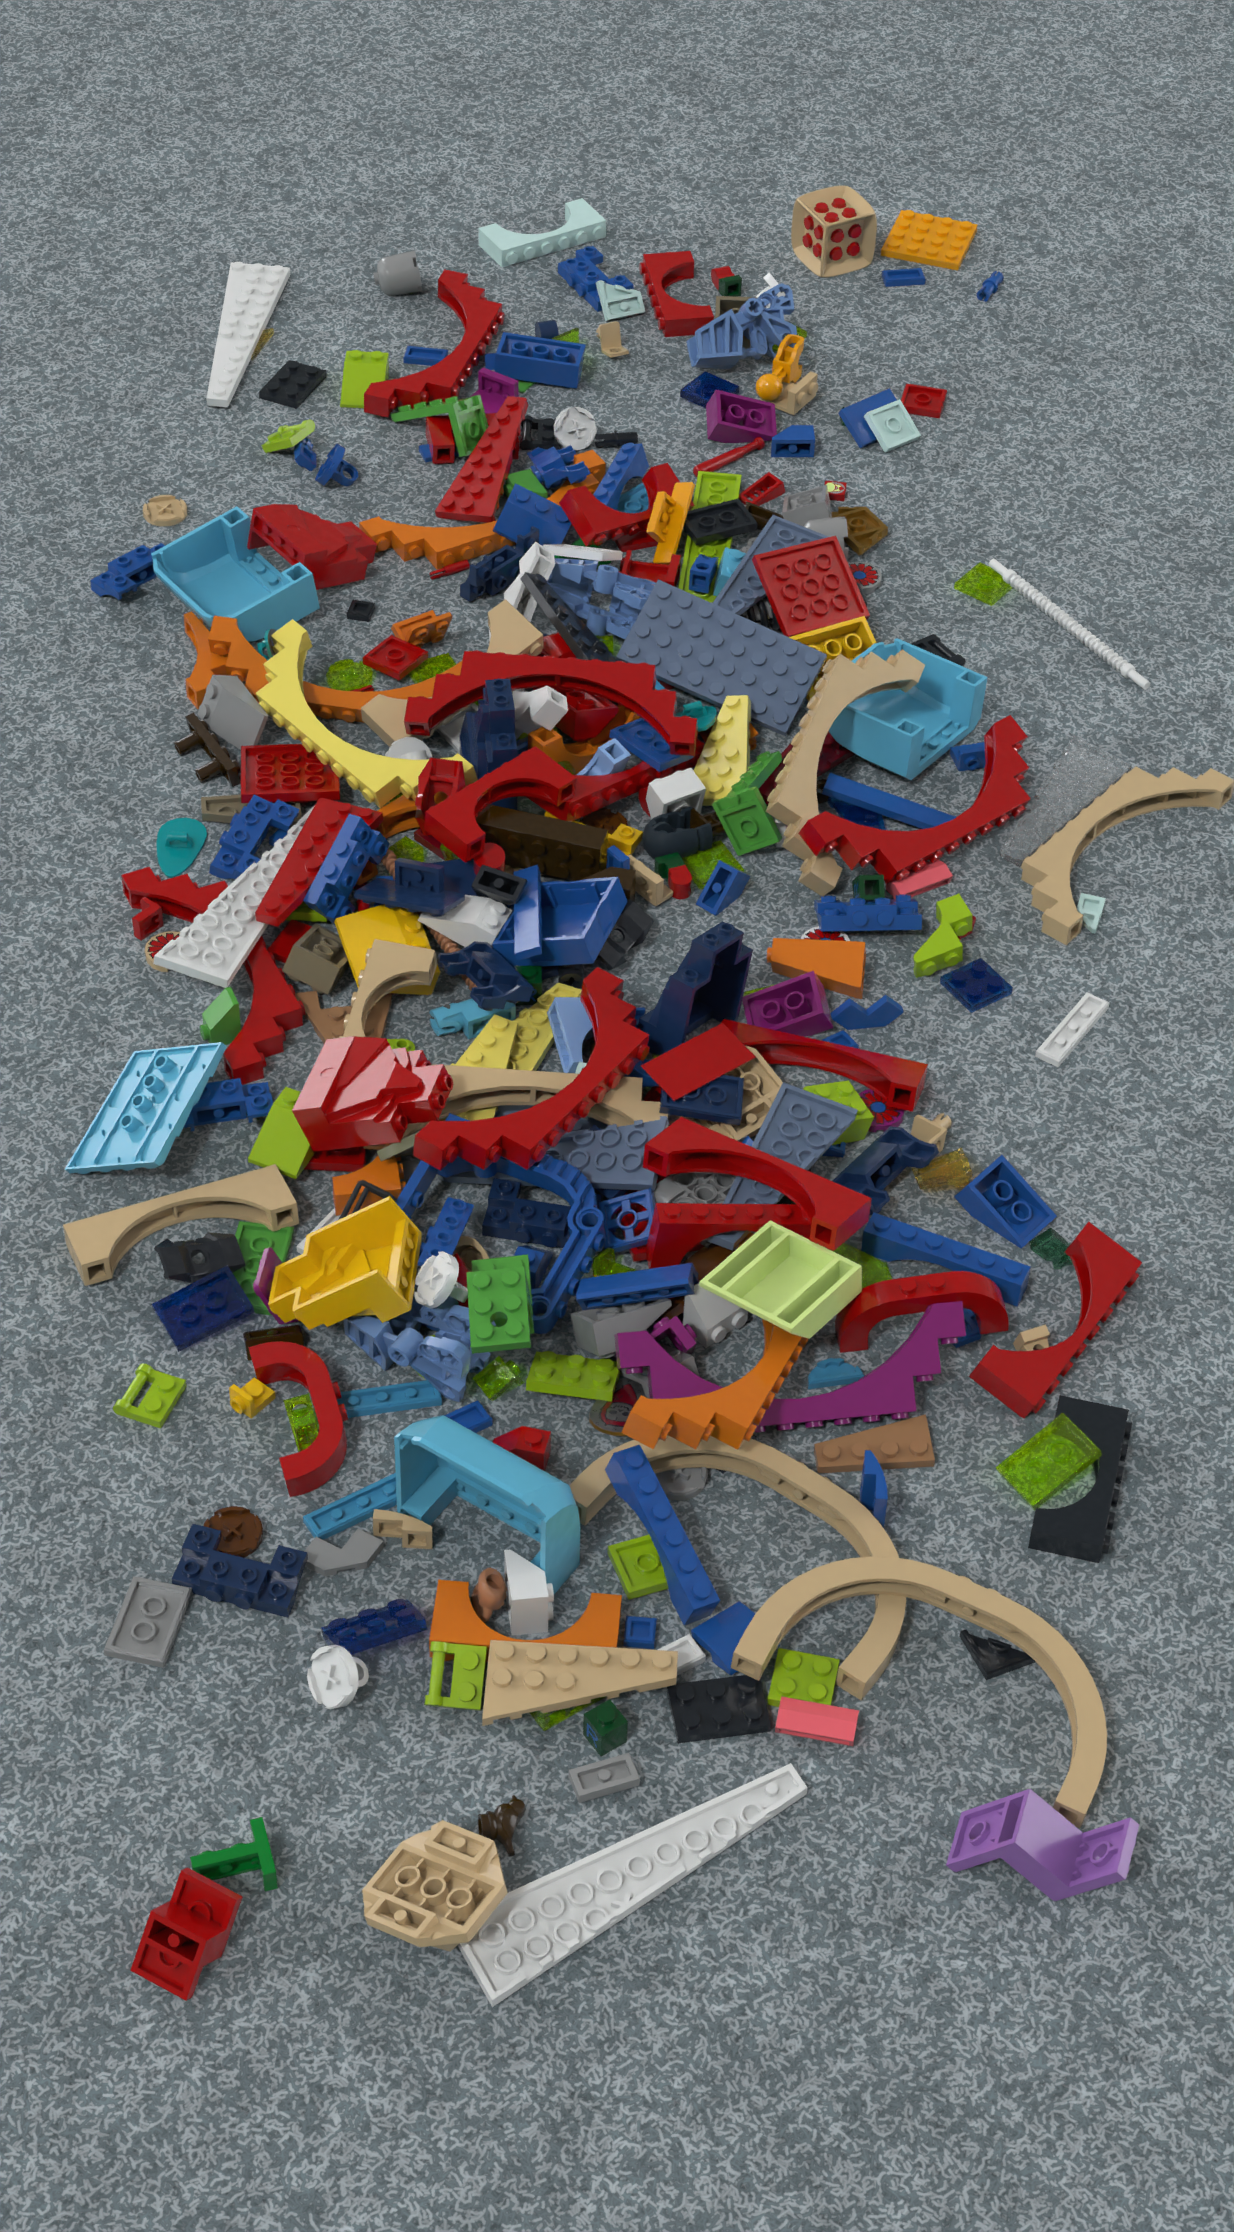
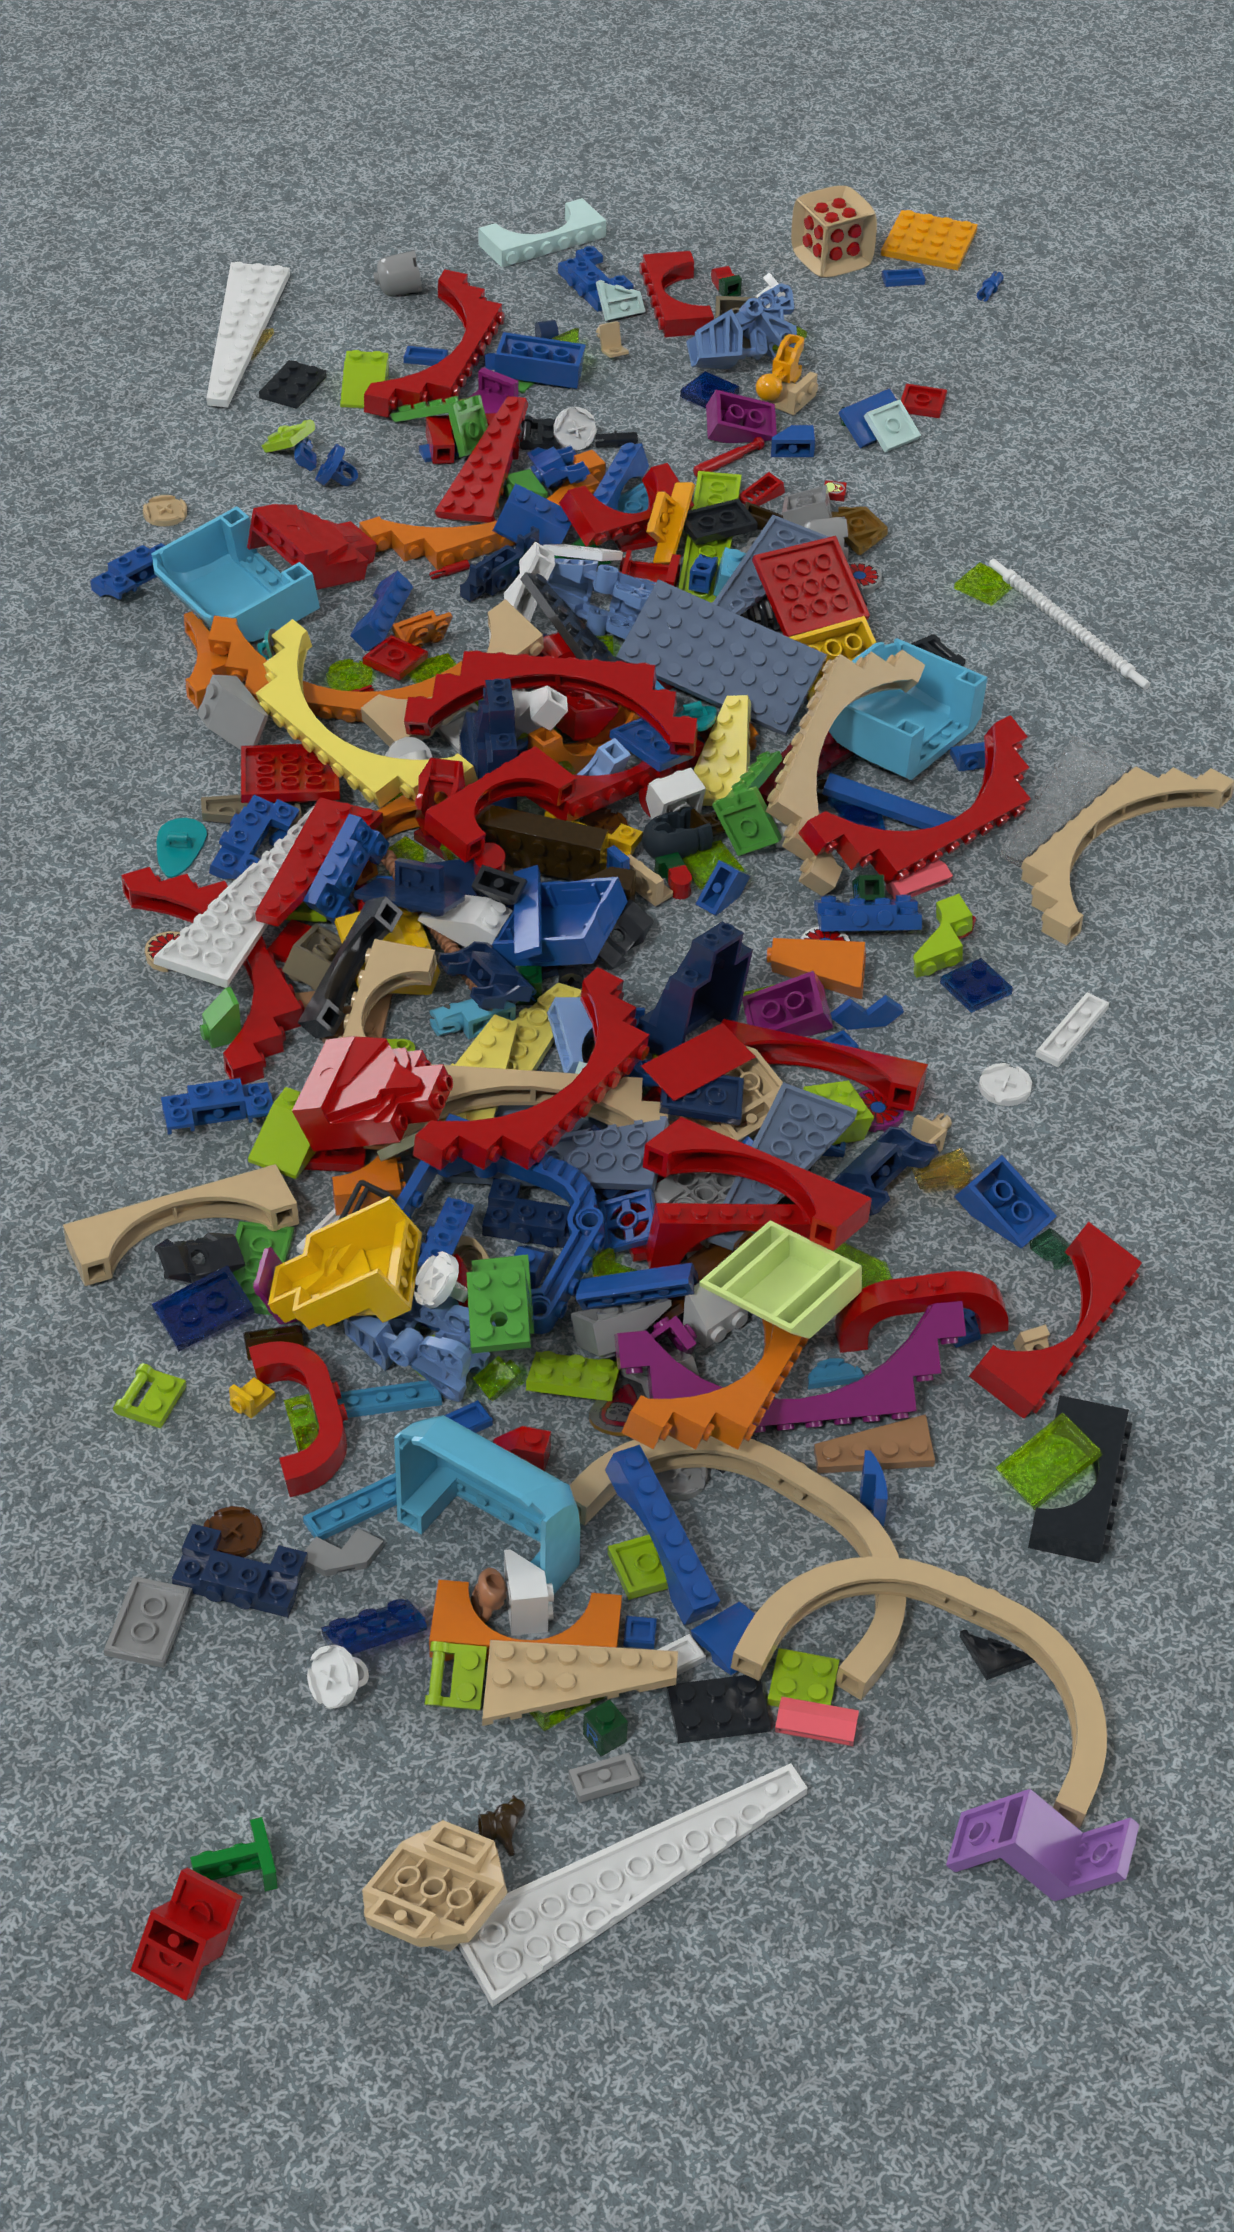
(146, 1108): medium azure piece -> none
(148, 919): red bracket -> none
(220, 757): dark brown plate -> none
(326, 1006): none -> black arch
(360, 610): black tile -> none
(390, 598): none -> blue arch
(411, 1530): tan slope -> none
(896, 1240): blue arch -> none
(1005, 1084): none -> white tile
(1092, 909): light aqua slope -> none

